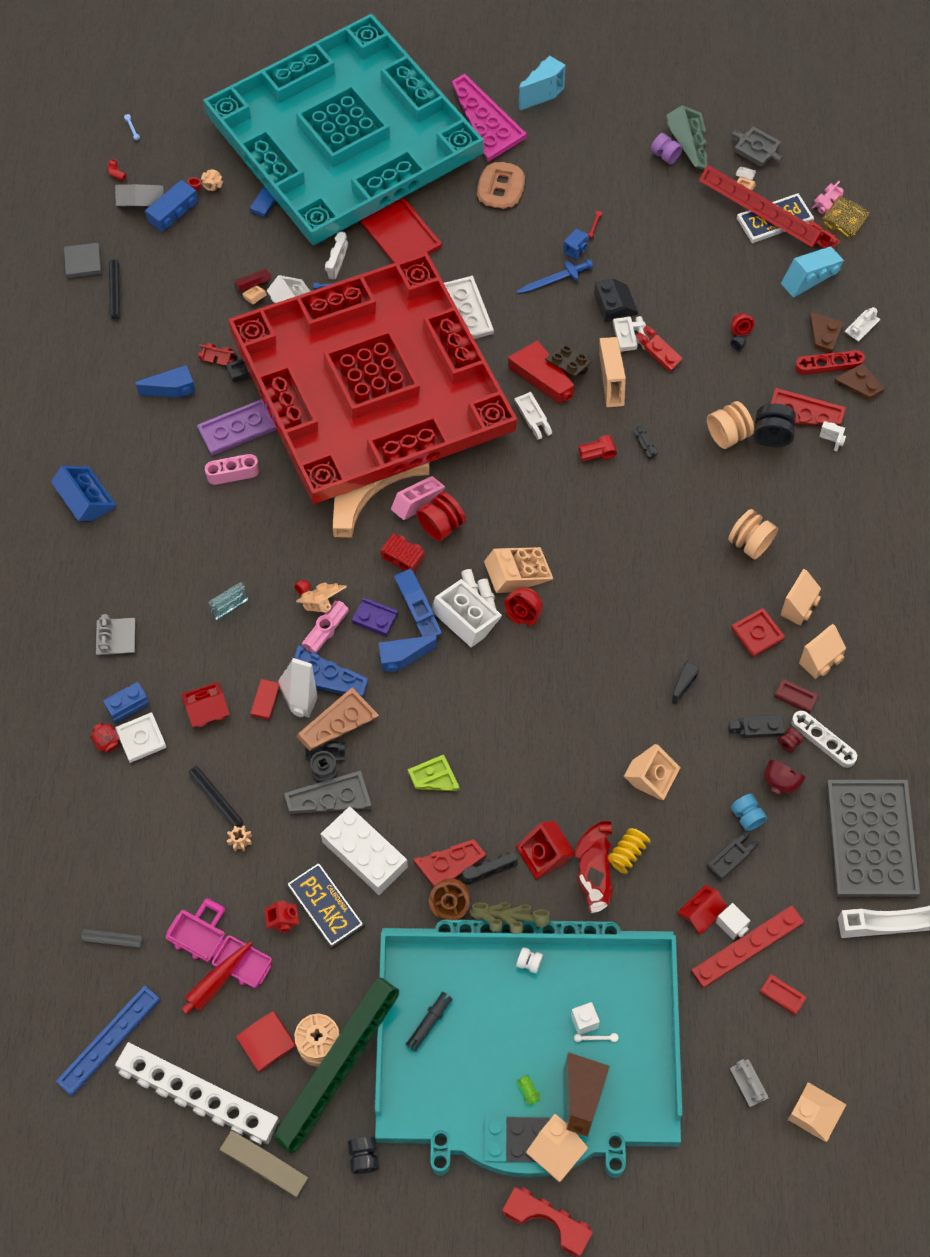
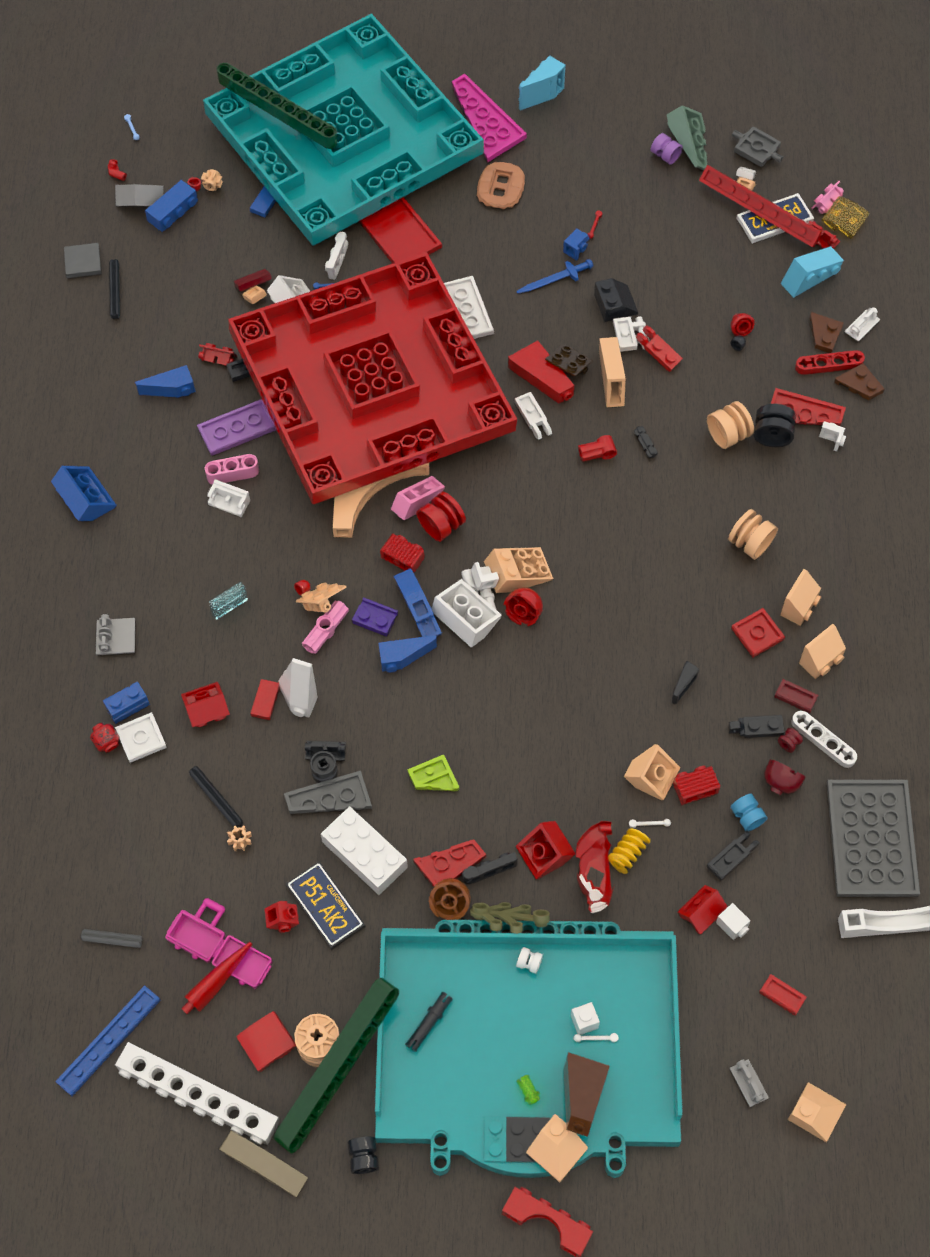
(228, 498): none -> white hinge
(277, 105): none -> dark green beam
(330, 676): blue wing -> none
(340, 718): nougat wing -> none
(483, 577): none -> white panel
(632, 823): none -> white hinge
(696, 785): none -> red brick
(747, 947): red plate -> none

